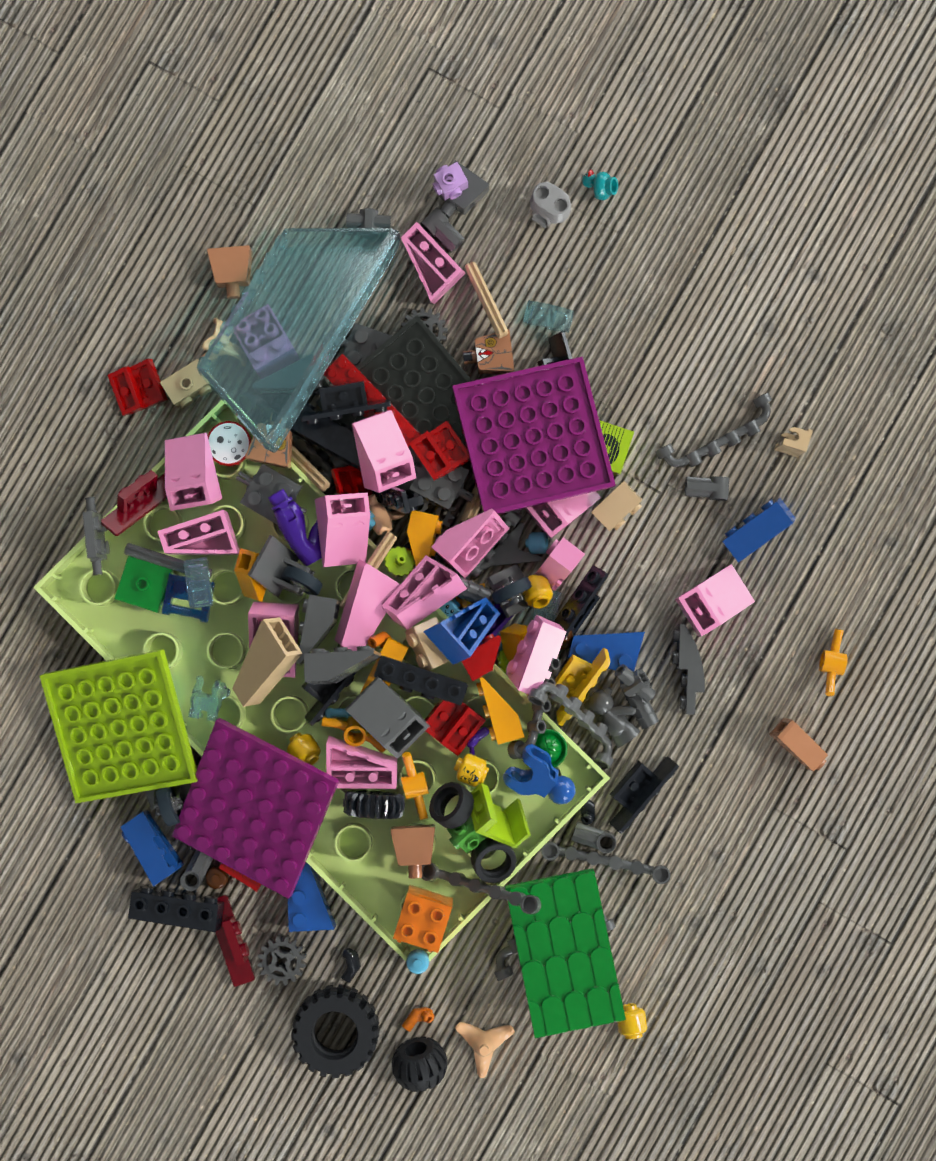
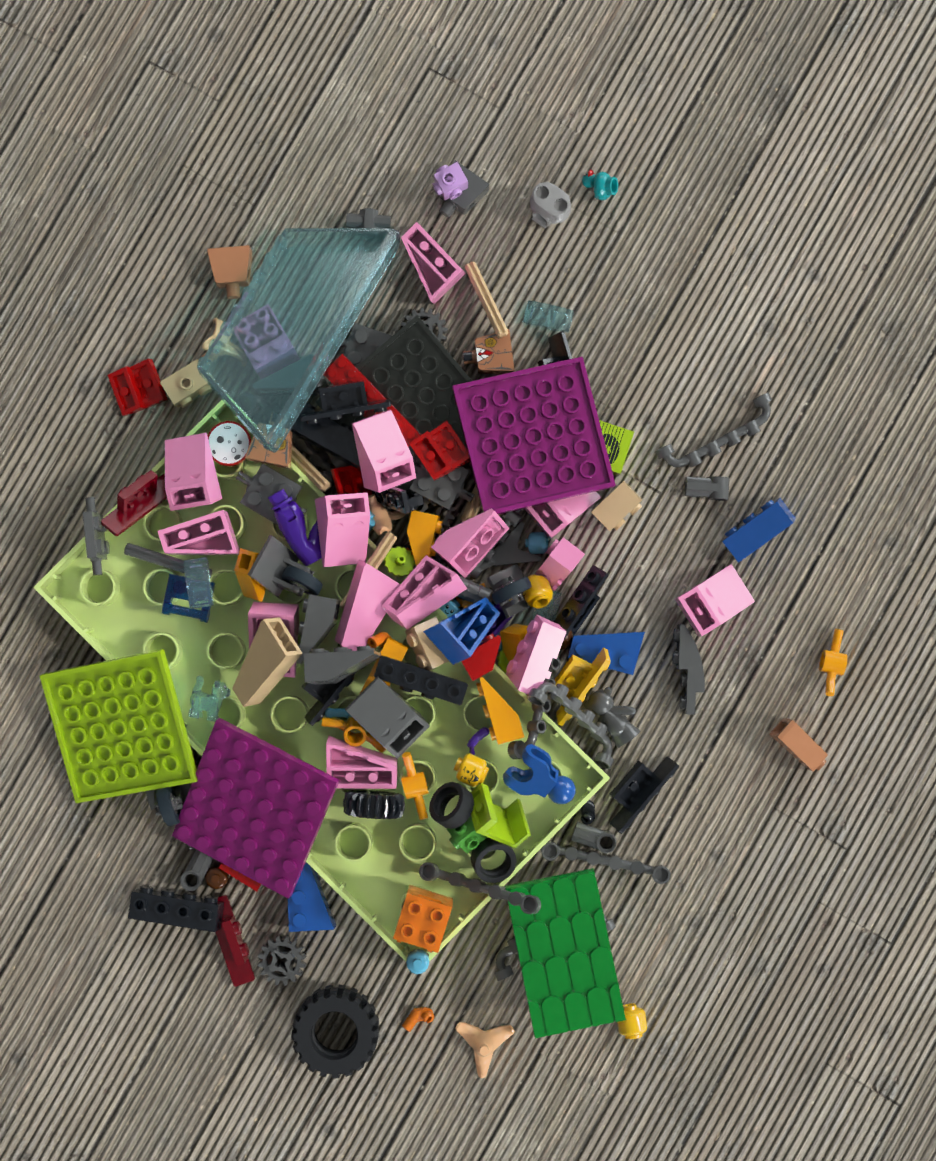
(143, 584): green plate -> none
(151, 847): blue wedge -> none
(304, 748): yellow head -> none
(353, 964): black arm -> none
(413, 847): nougat torso -> none
(419, 1064): black wheel -> none
(438, 225): dark grey piece -> none
(453, 725): red slope -> none
(554, 744): green hat -> none
(634, 683): dark grey axle -> none
(644, 711): dark grey axle -> none
(795, 444): tan hinge -> none

